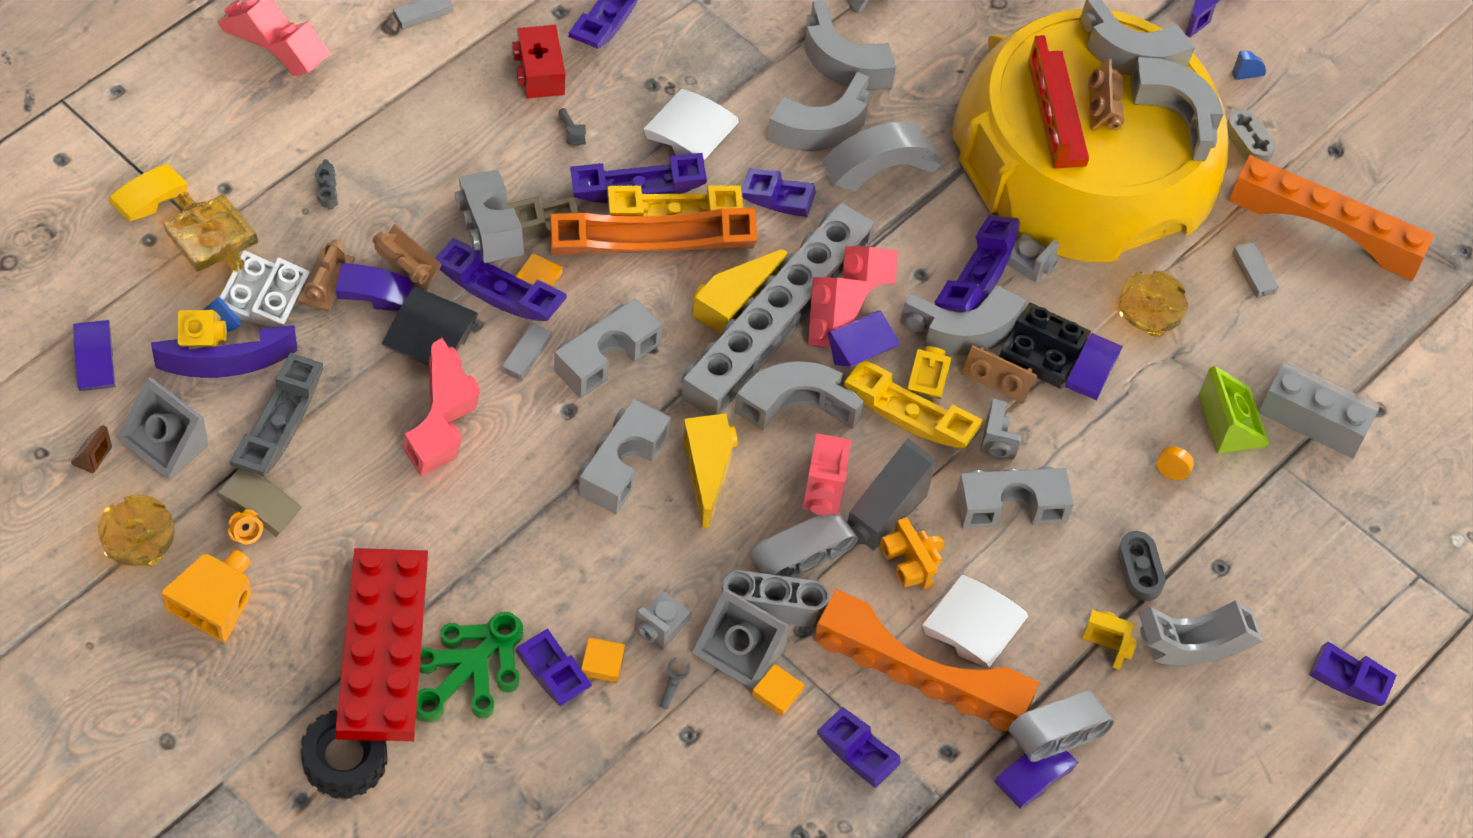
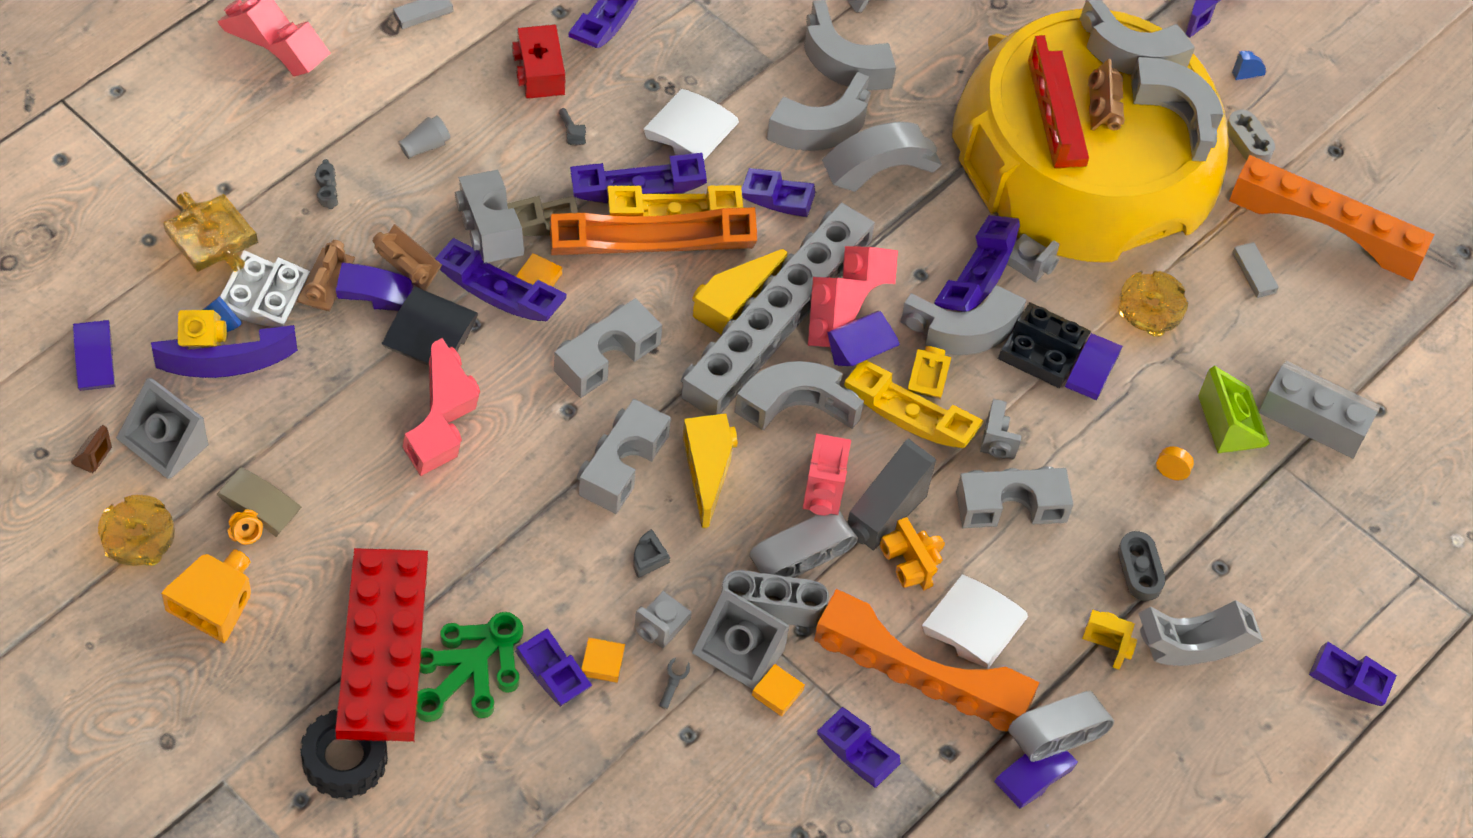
(145, 192): yellow slope -> none
(280, 417): dark grey slope -> none
(425, 137): none -> light grey cone
(526, 351): light grey piece -> none
(649, 554): none -> dark grey tile
(998, 373): medium nougat hinge -> none

